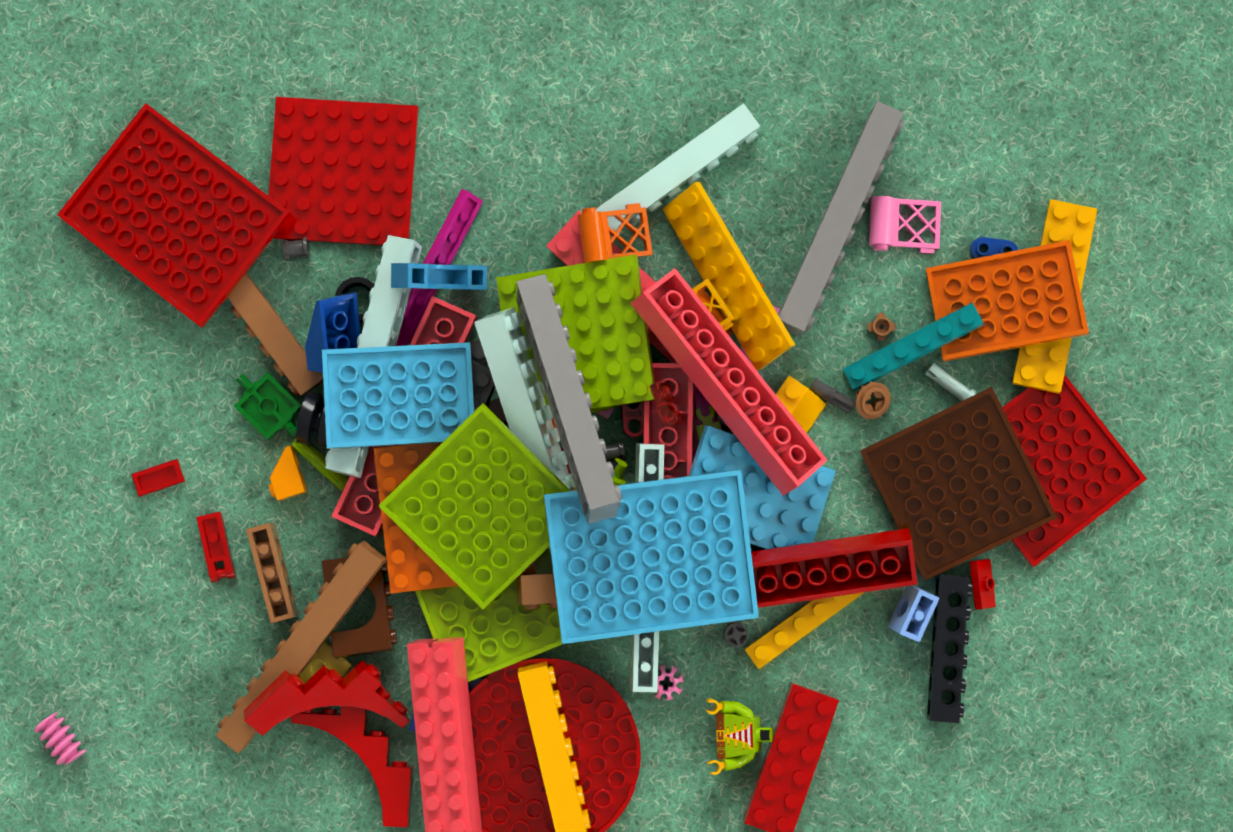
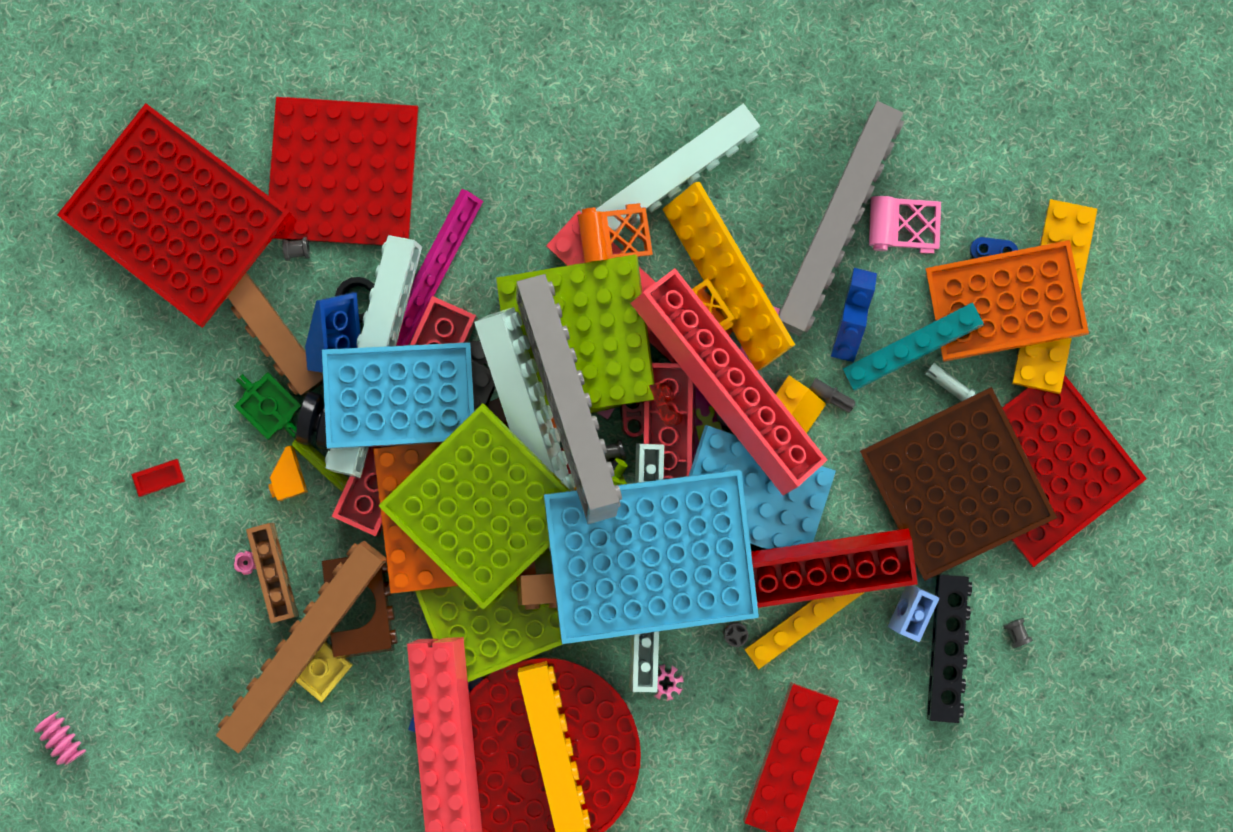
(216, 546): red plate -> none
(239, 563): none -> bright pink plate
(325, 688): red arch -> none
(392, 781): red arch -> none
(438, 276): dark azure arch -> none
(737, 734): torso -> none
(854, 315): none -> blue arch
(878, 406): medium nougat gear -> none
(881, 320): medium nougat plate -> none
(982, 584): red plate -> none
(1018, 633): none -> dark grey bush

